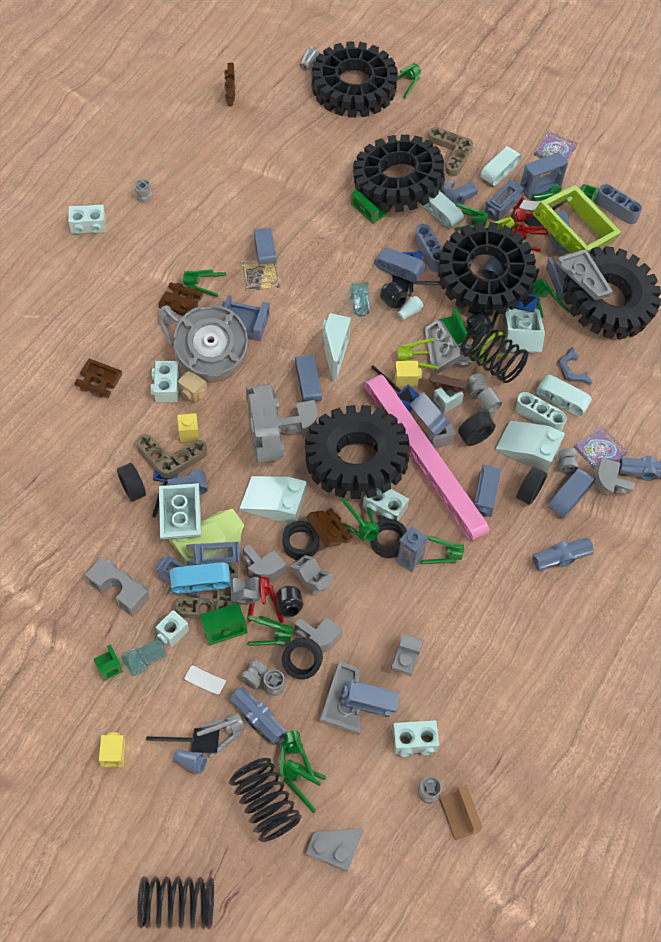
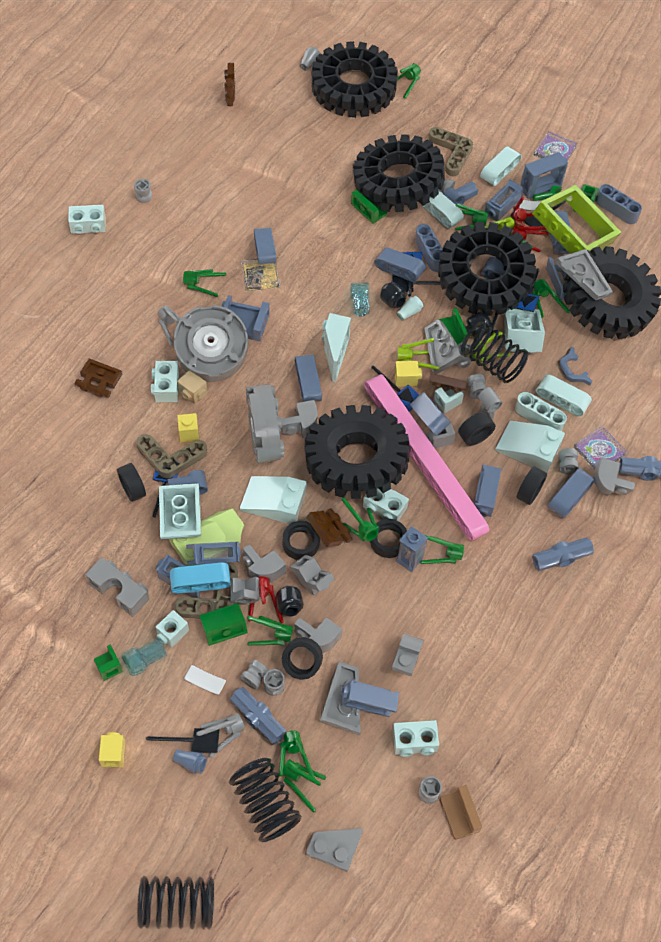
(178, 303): reddish brown plate -> none

